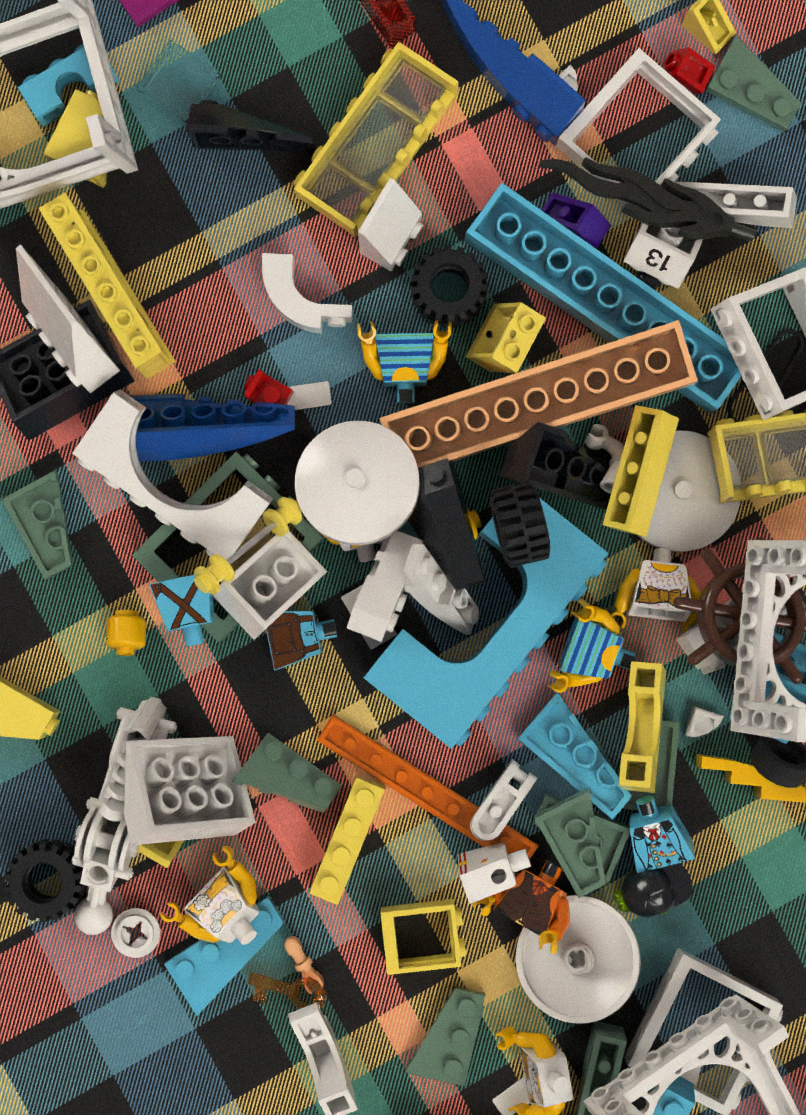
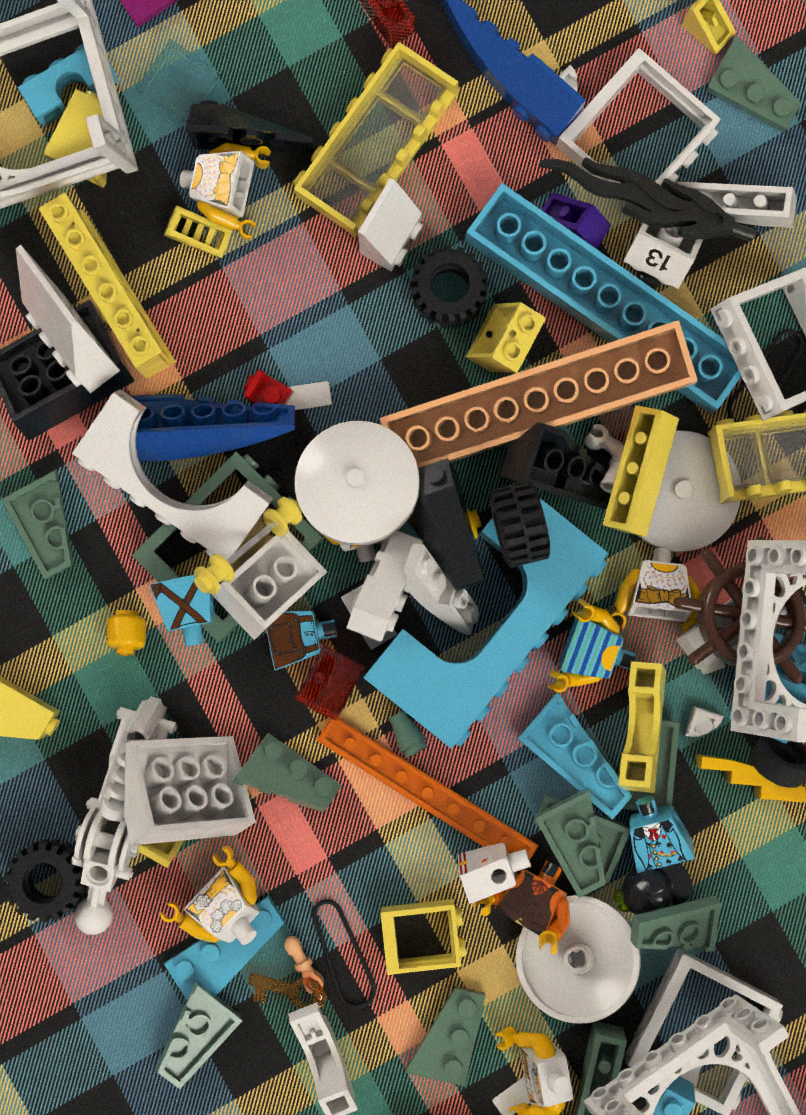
(122, 936): white gear -> none
(194, 242): none -> light yellow slope
(196, 1035): none -> wing
(223, 182): none -> torso
(291, 305): white arch -> none
(329, 683): none -> clear red brick
(347, 839): light yellow brick -> none
(358, 951): none -> black piece
(404, 358): torso -> none
(408, 736): none -> sand green cone
(501, 802): white plate -> none
(679, 925): none -> sand green wing
(689, 69): red bracket -> none

